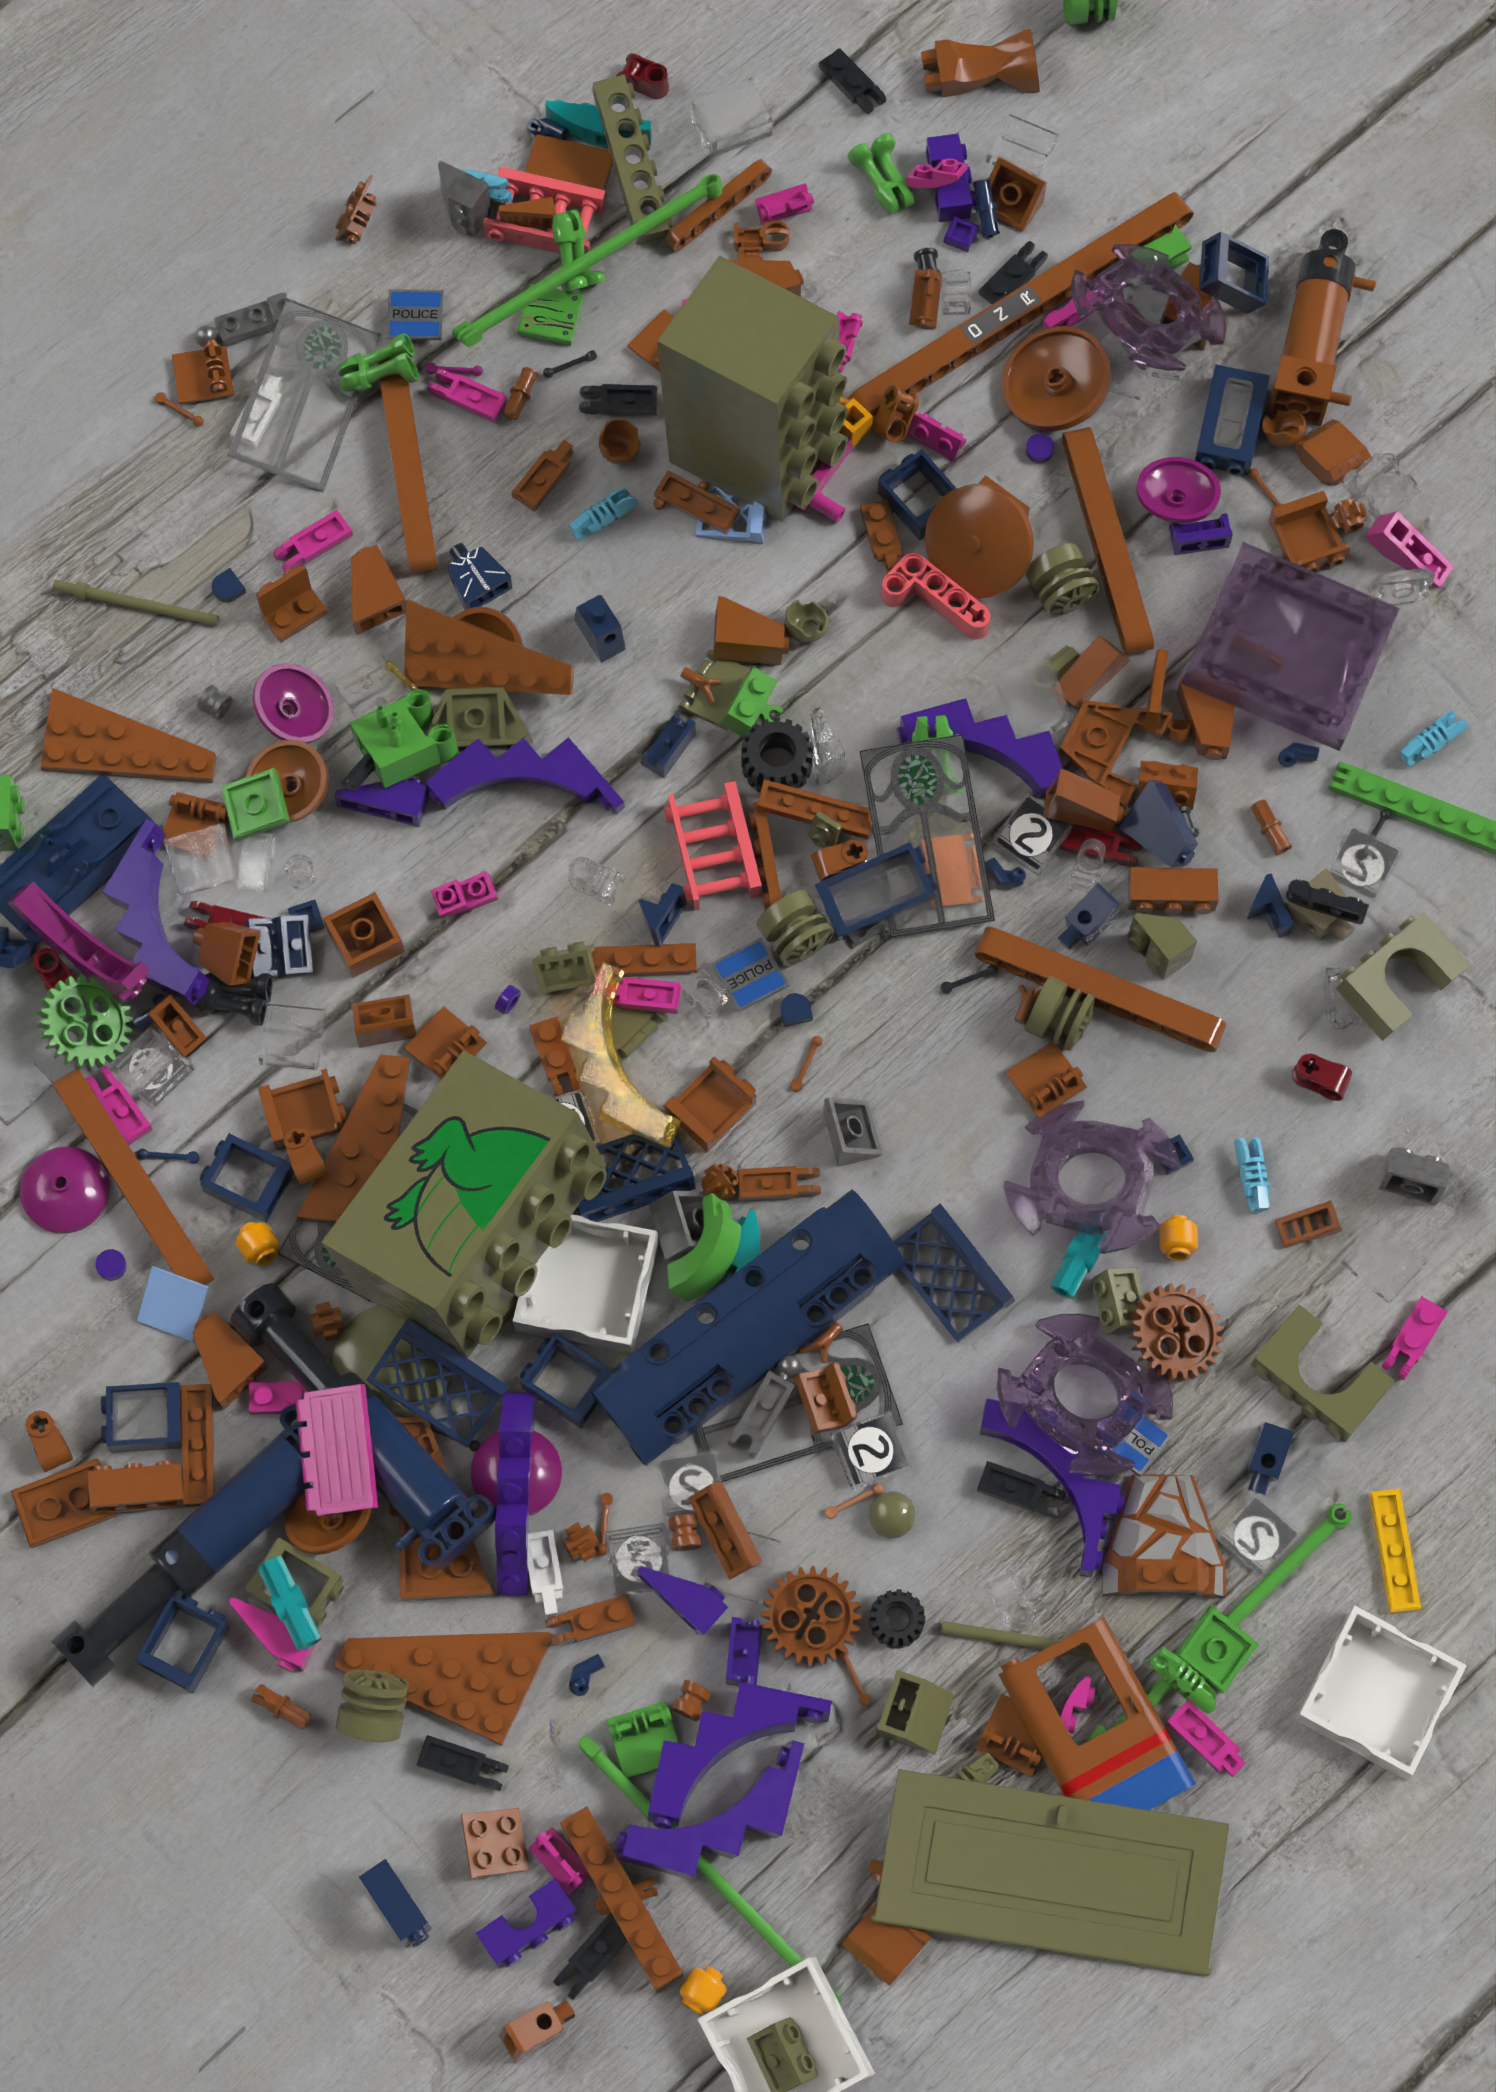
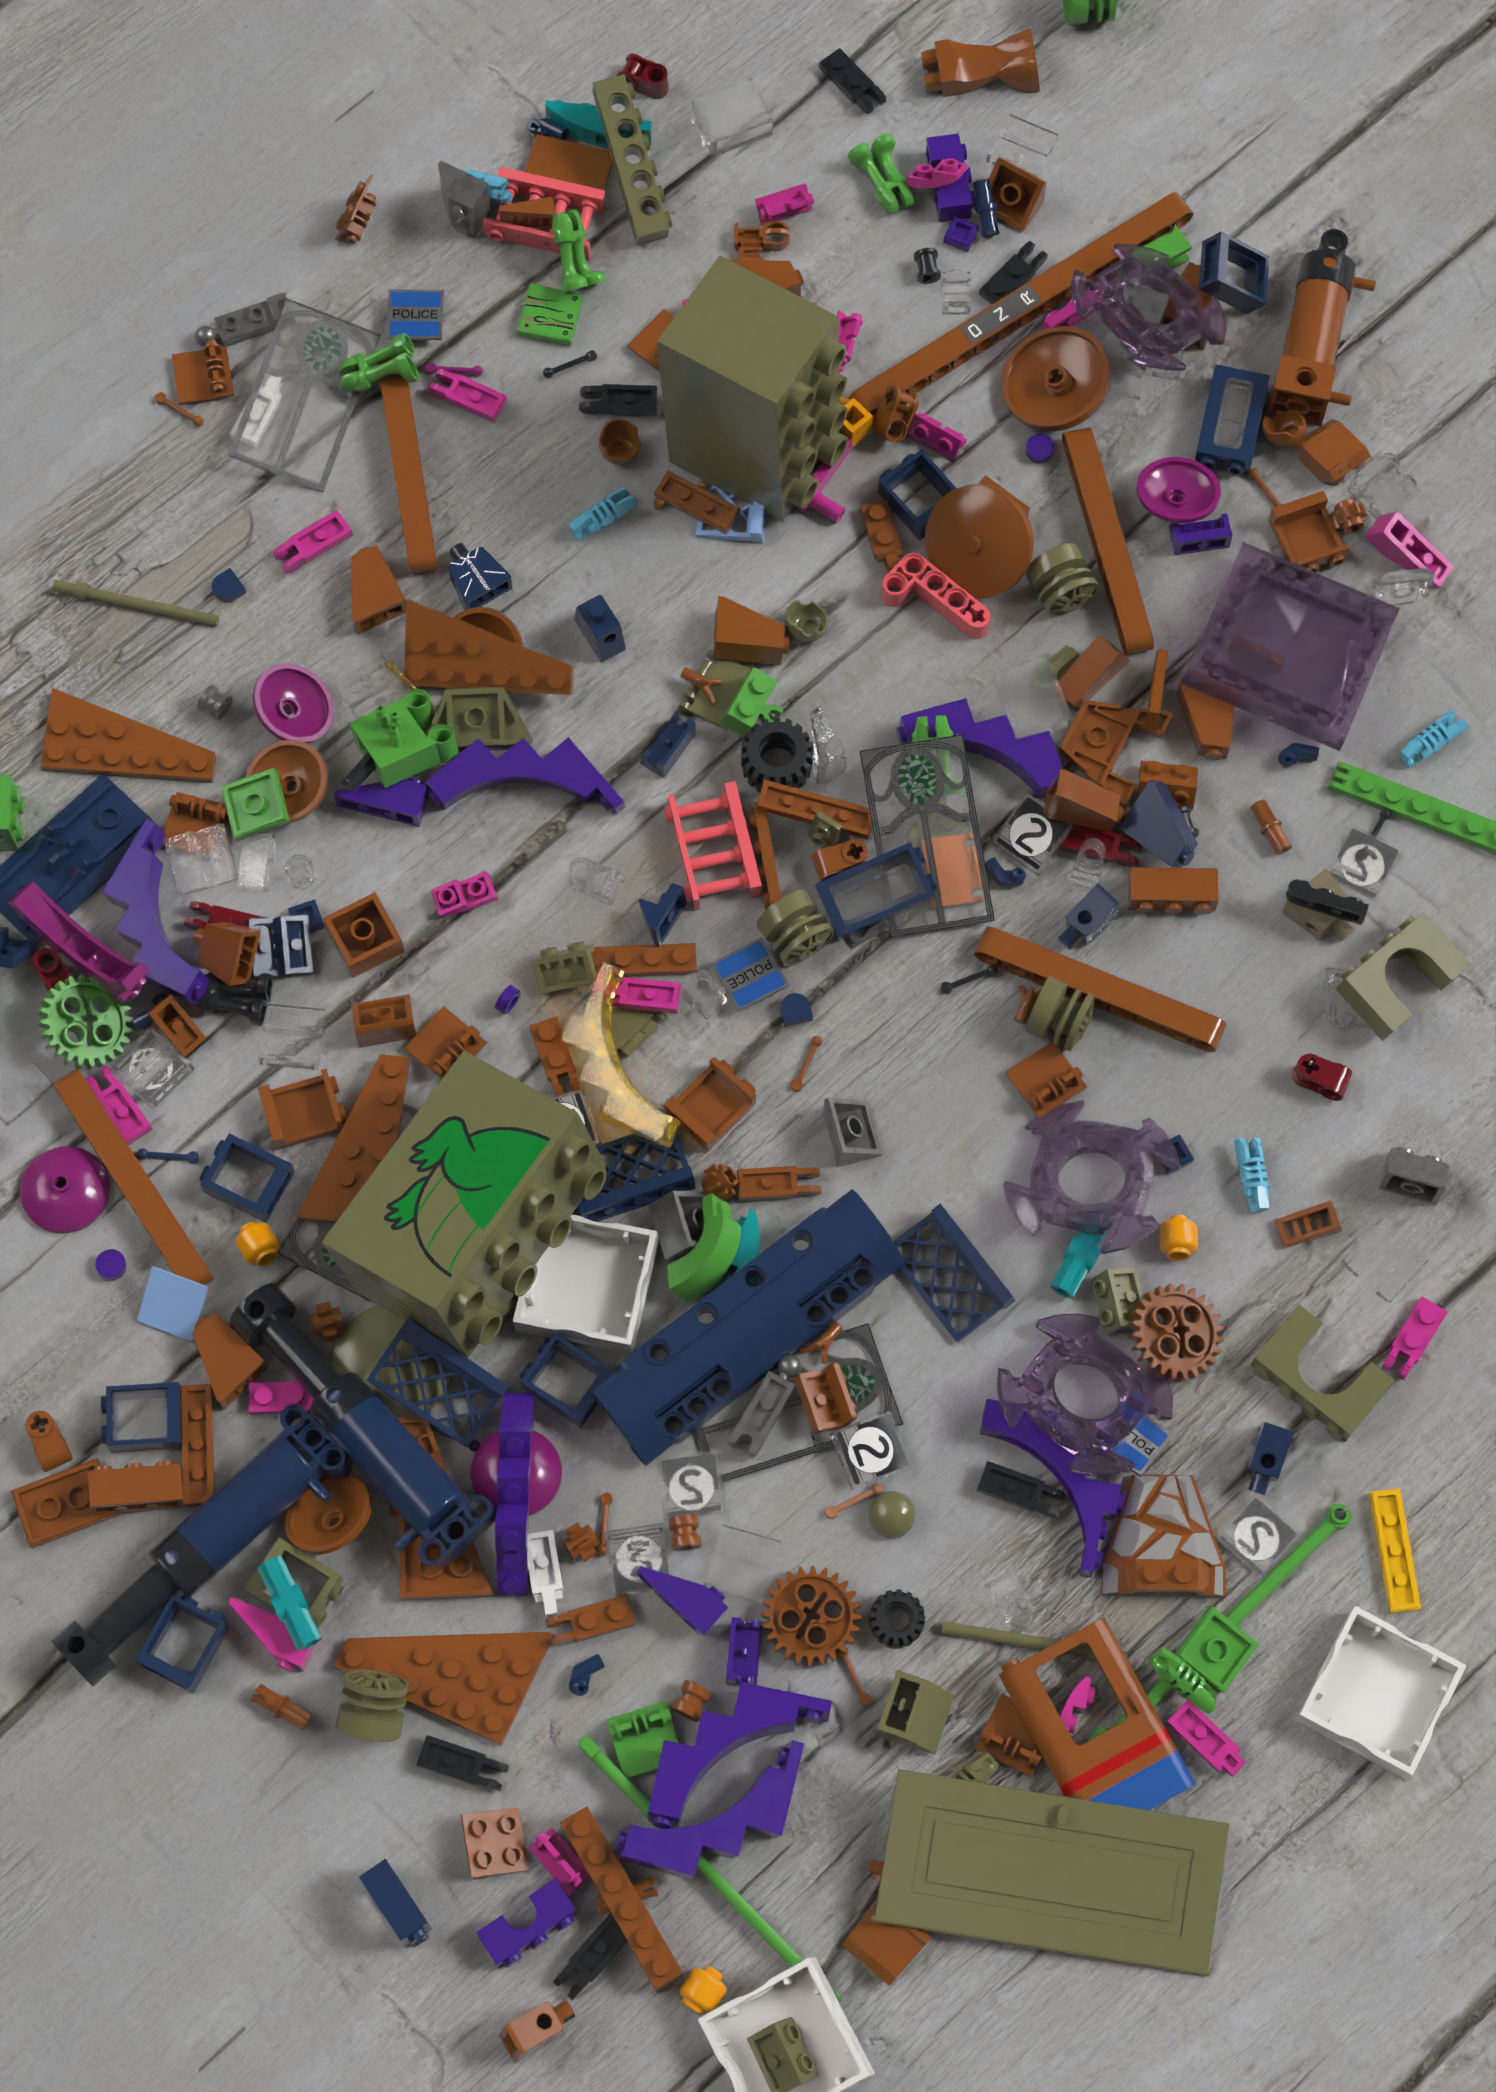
(290, 603): dark orange bracket -> none
(304, 1155): dark orange piece -> none
(338, 1449): dark pink hinge -> none
(471, 333): bright green hinge -> none
(520, 393): dark orange axle -> none
(543, 476): dark orange hinge -> none
(715, 208): dark orange beam -> none
(725, 1529): dark orange slope -> none
(925, 298): dark orange hinge -> none
(1162, 942): olive slope -> none
(1179, 731): dark orange hinge -> none
(1270, 901): dark blue slope -> none

